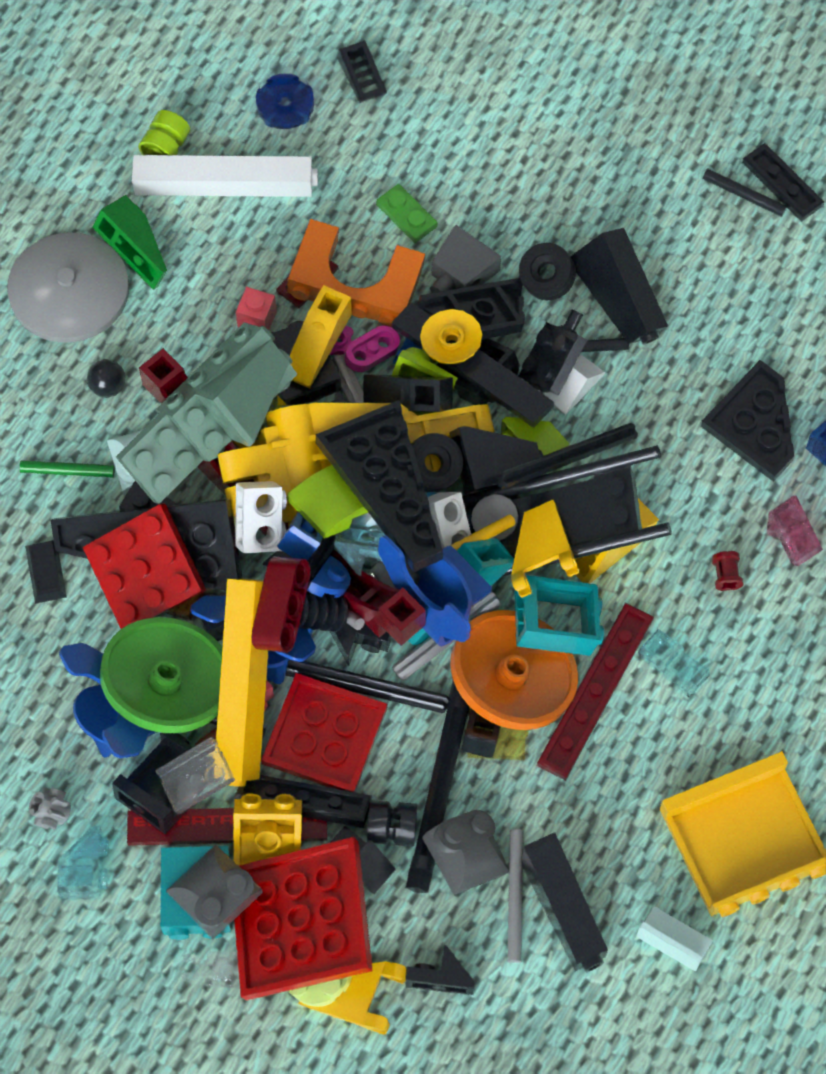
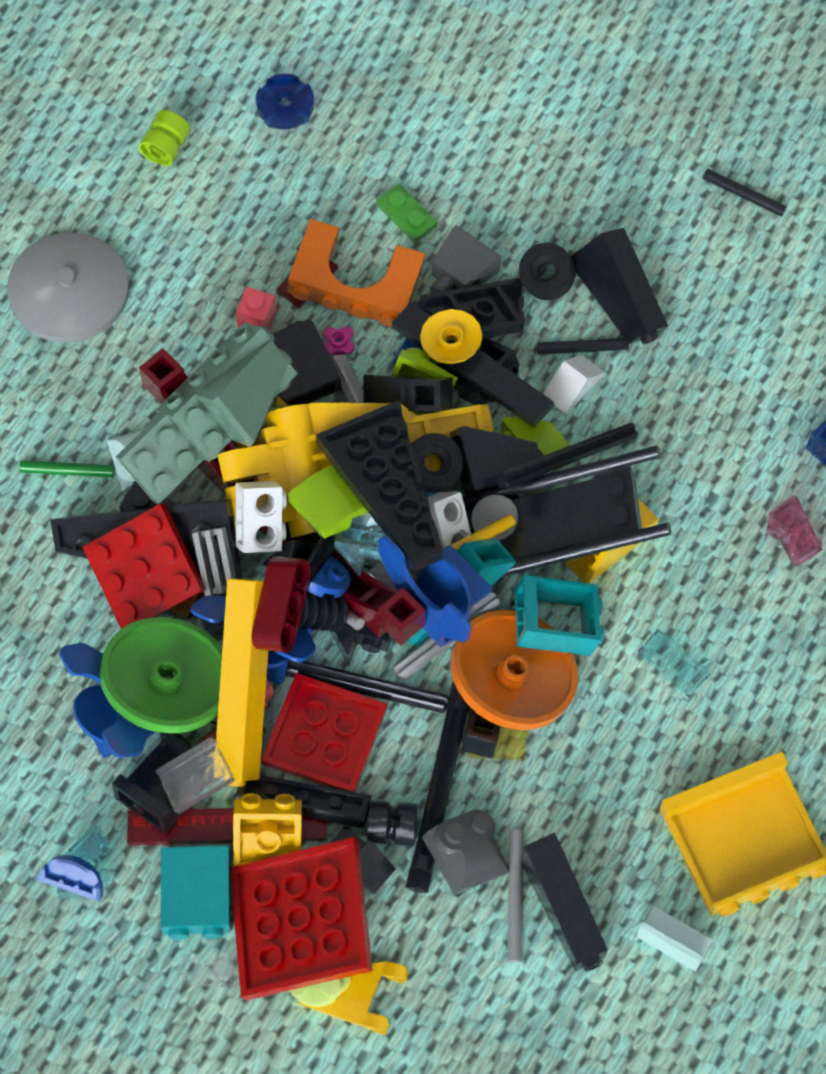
(45, 572): black tile -> none
(49, 808): light grey gear -> none
(73, 875): none -> plate
(106, 378): black piece -> none
(131, 236): green slope -> none
(203, 561): none -> light grey tile
(214, 891): dark grey slope -> none
(223, 175): white brick -> none
(300, 539): blue slope -> none
(319, 334): yellow slope -> none
(355, 51): black slope -> none
(369, 349): dark pink plate -> none
(450, 979): black slope -> none
(539, 543): yellow flag -> none
(553, 355): black plate -> none
(595, 691): dark red tile -> none
(727, 570): dark red bush -> none
(755, 421): black plate -> none
(783, 182): black tile -> none

